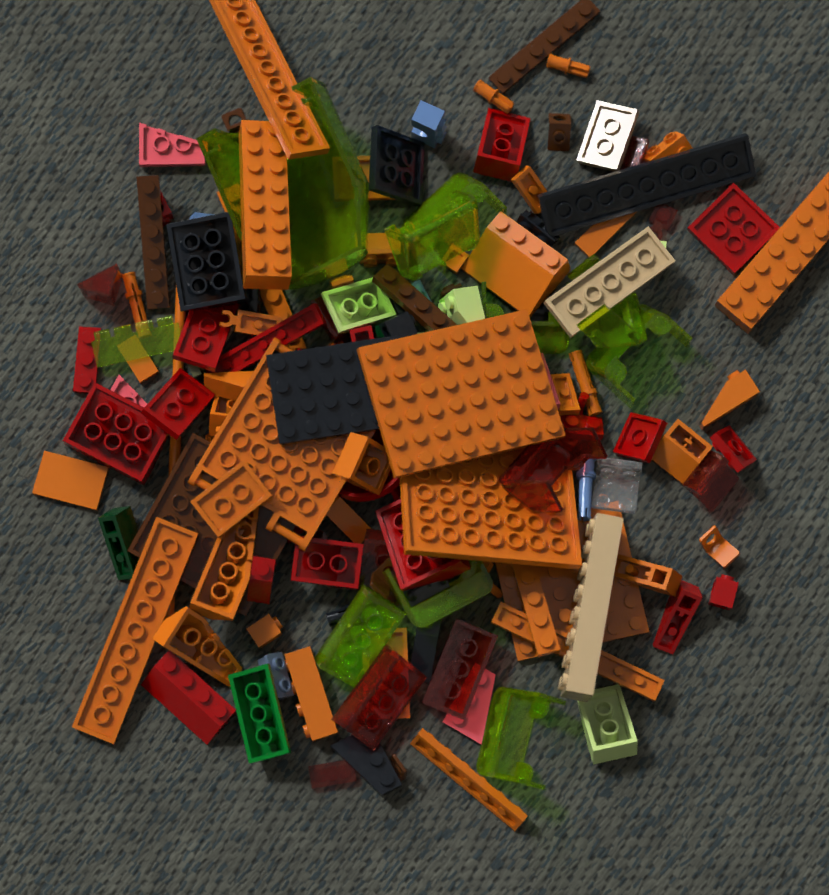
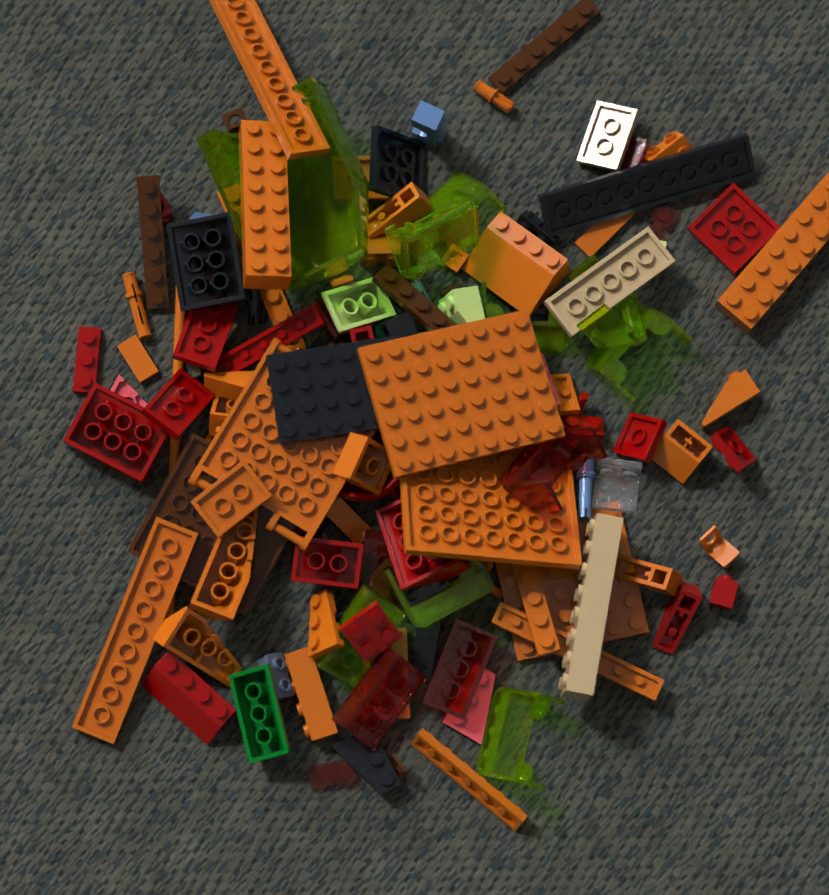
(70, 480): orange tile -> none
(103, 286): clear red slope -> none
(119, 532): dark green slope -> none
(135, 345): clear neon green windscreen -> none
(166, 149): coral wing -> none
(249, 322): orange plate -> none
(261, 579): red slope -> none
(265, 630): orange brick -> none
(322, 625): none -> orange wing
(370, 631): none -> red plate
(405, 206): none -> orange slope
(501, 145): red slope -> none
(529, 187): orange plate -> none
(559, 132): reddish brown bracket -> none
(568, 66): orange axle -> none
(585, 382): orange pin -> none
(608, 725): yellowish green slope -> none
(711, 480): clear red bracket -> none

